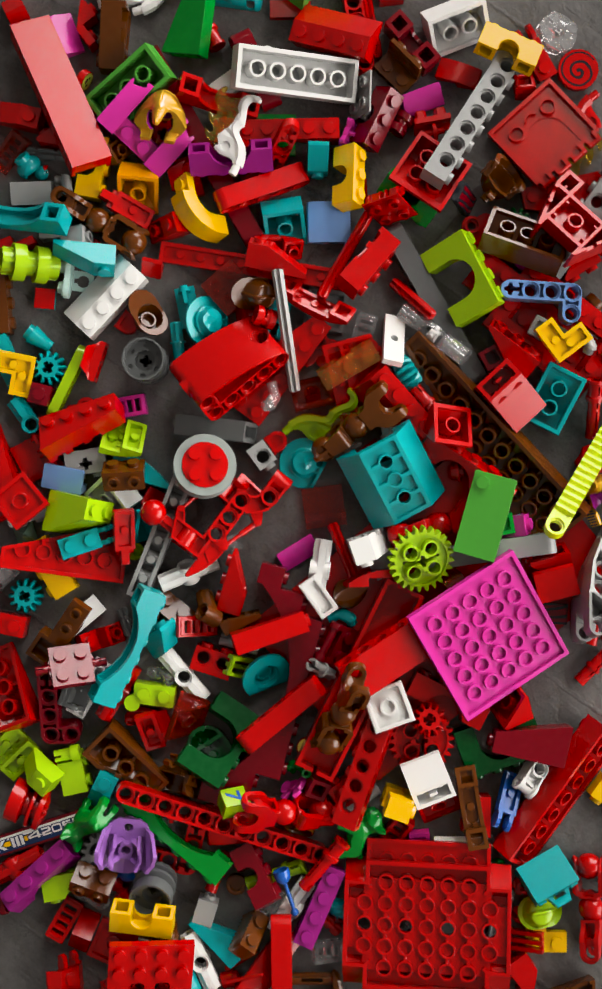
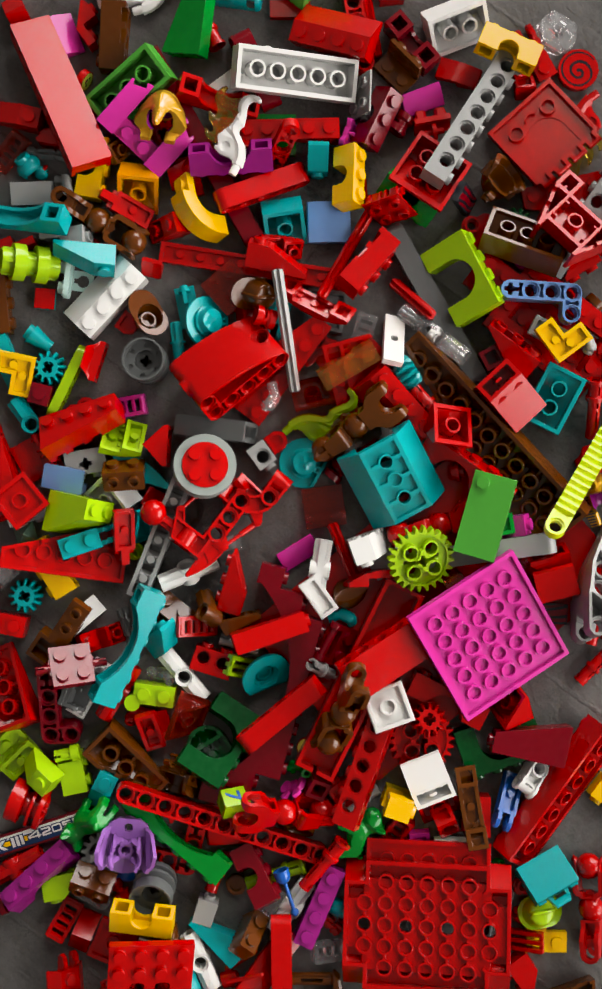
(160, 445): none -> red slope
(332, 474): none -> dark red wheel
(445, 820): none -> red brick

